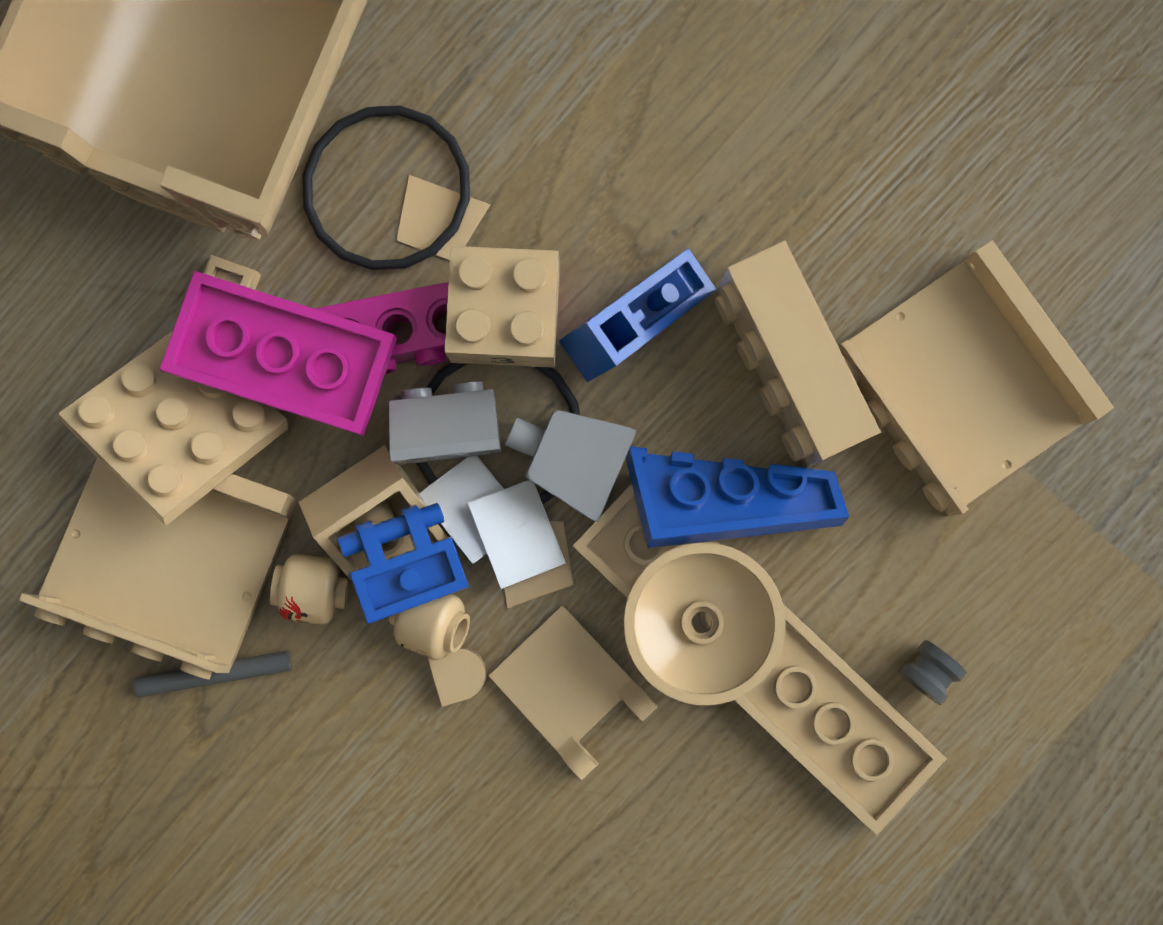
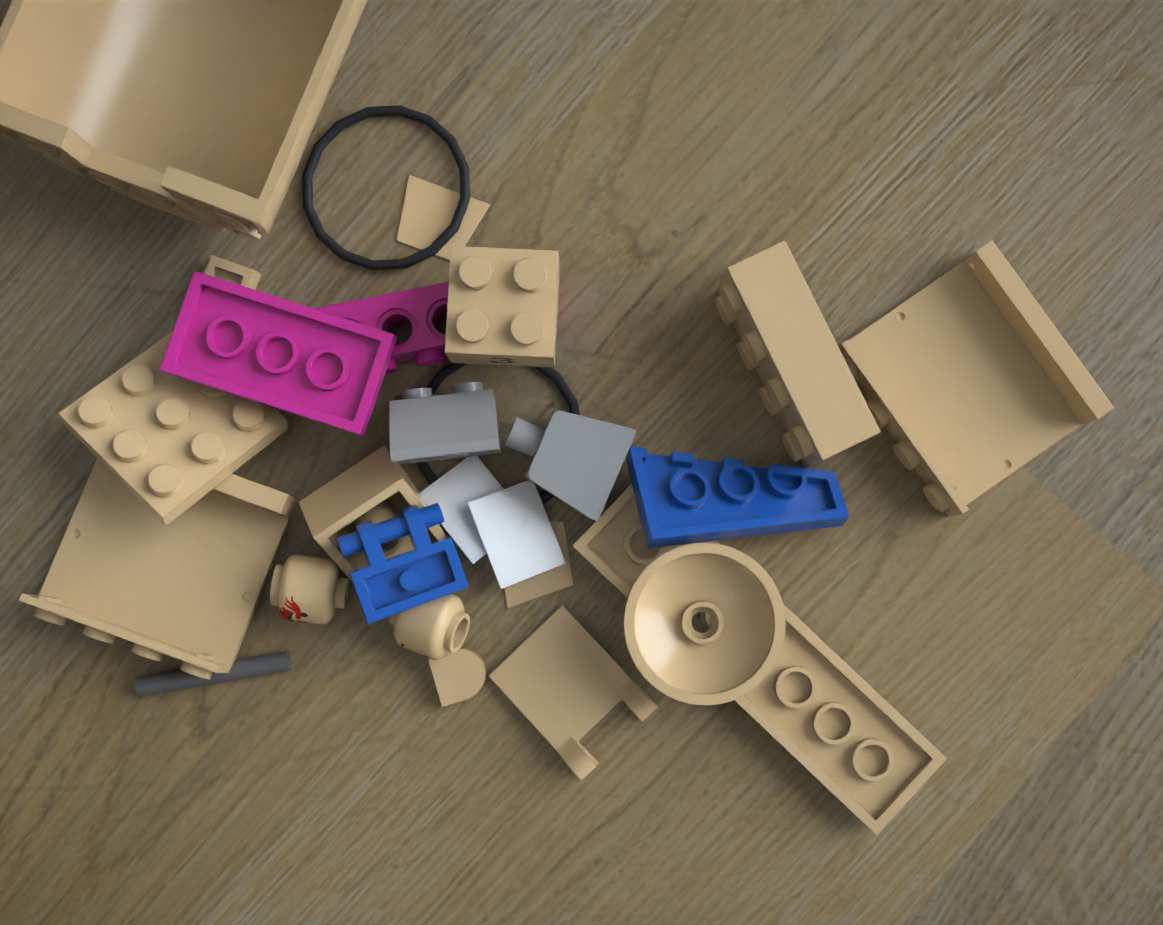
(637, 316): blue slope -> none
(932, 672): dark grey wheel -> none

